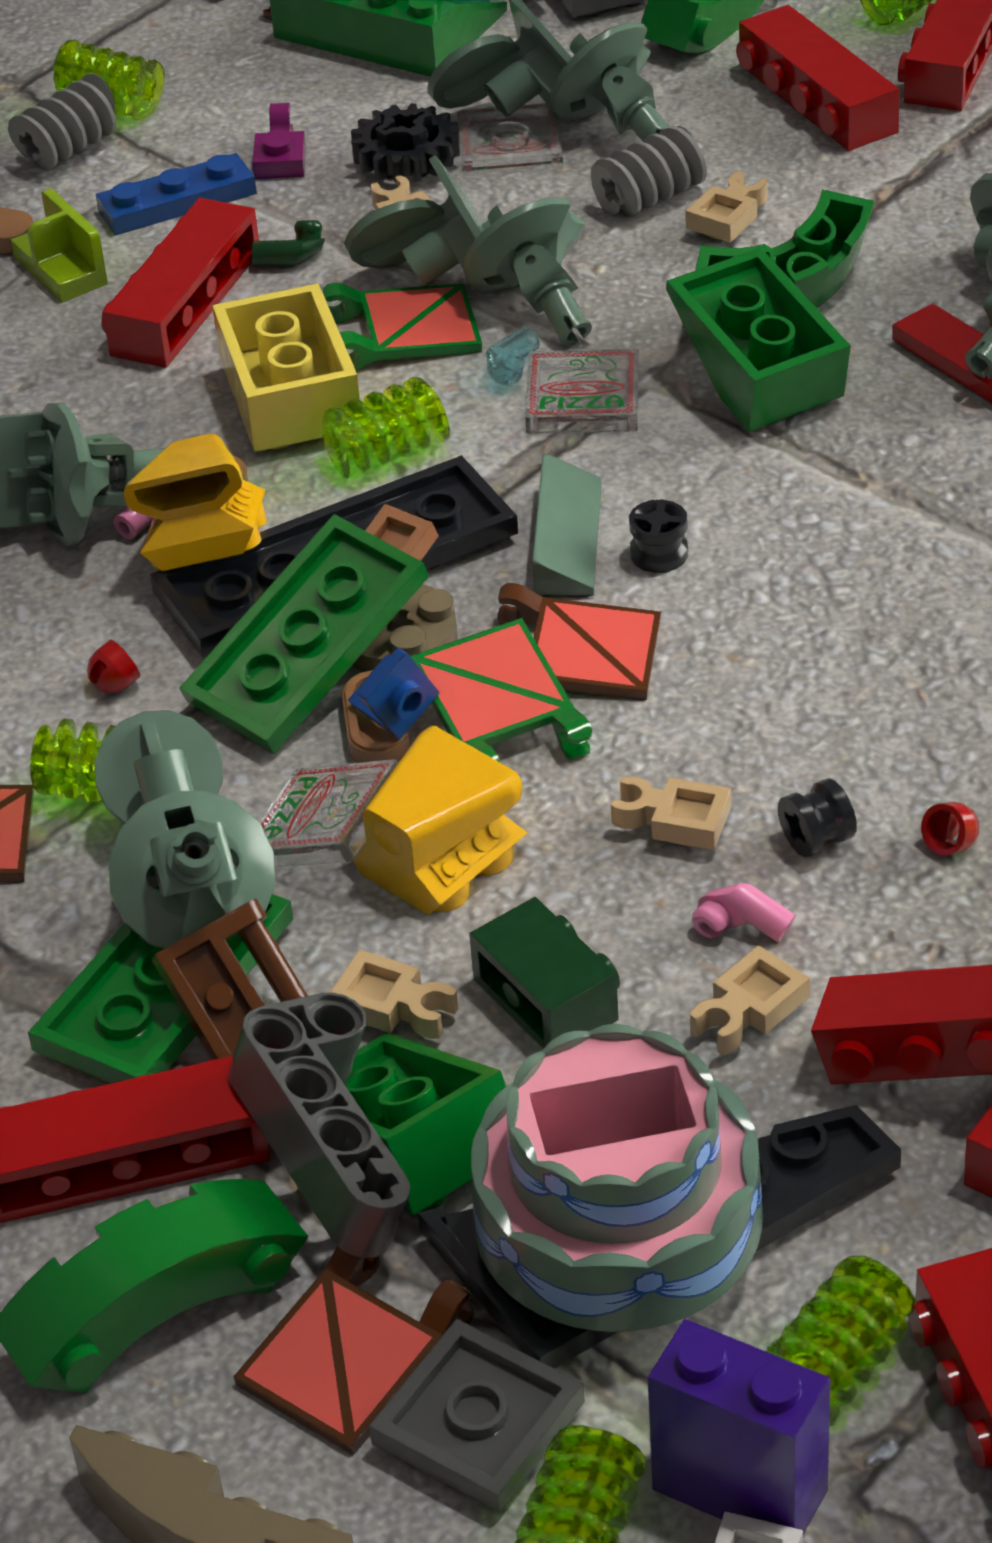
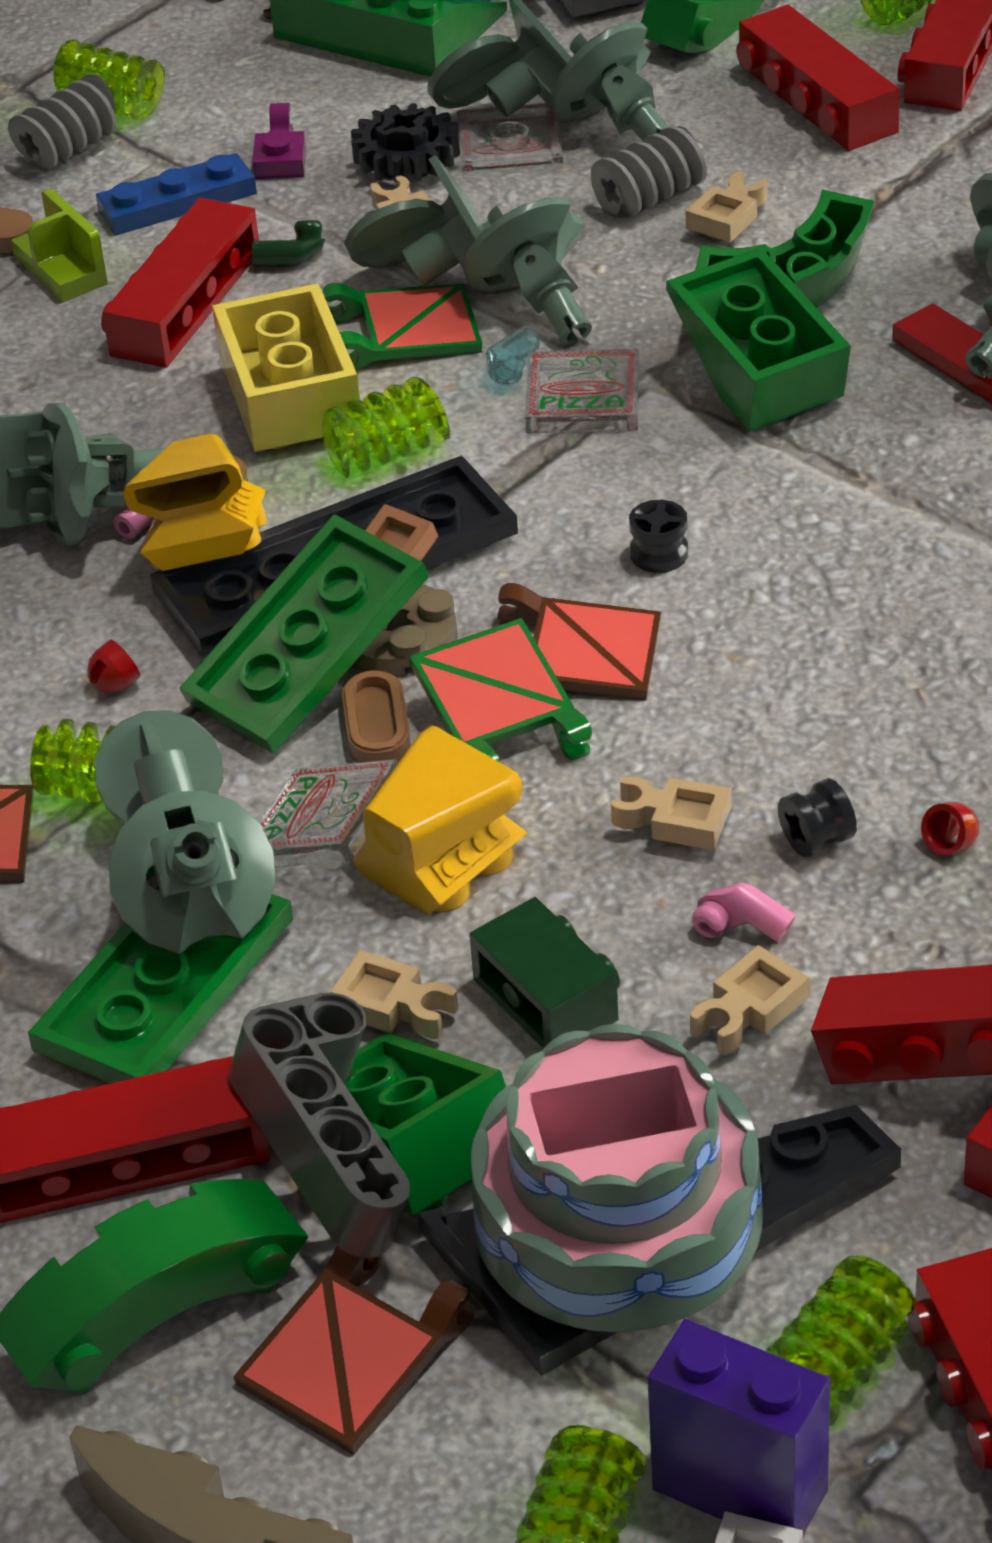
(212, 982): reddish brown plate -> none
(395, 693): blue bracket -> none
(477, 1415): dark grey plate -> none
(566, 530): sand green slope -> none

